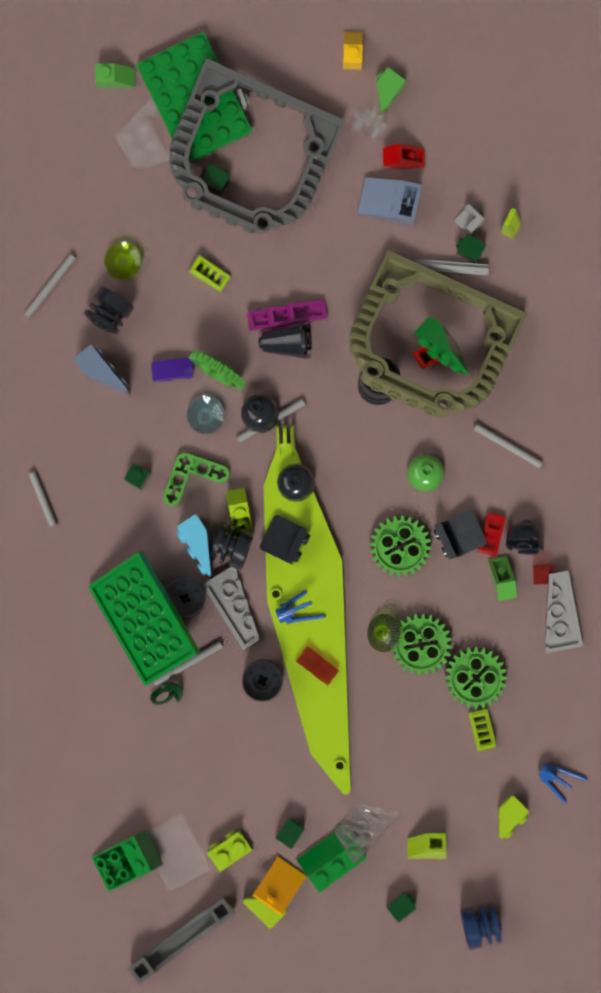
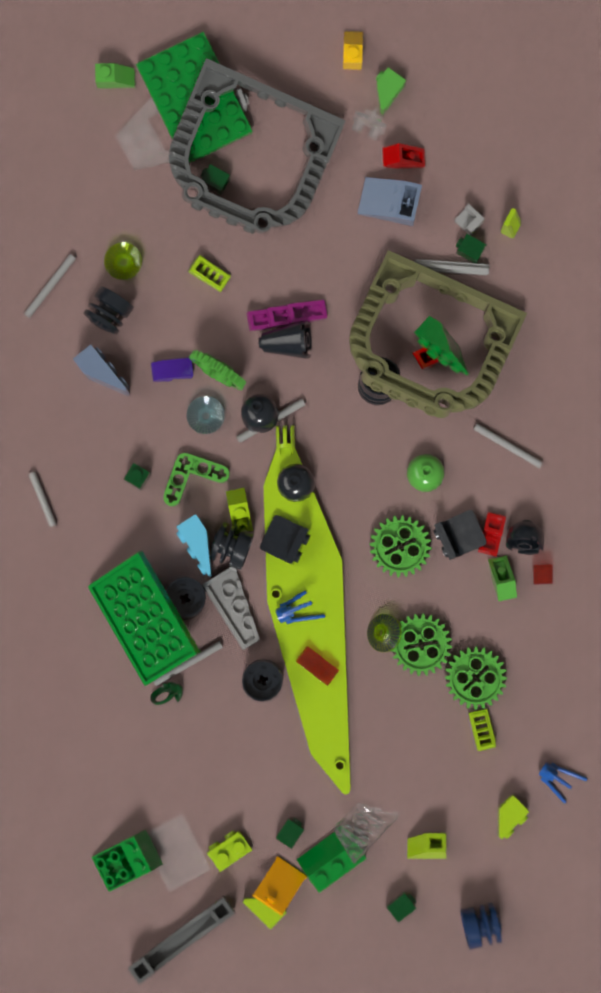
(561, 619): light grey wing -> none

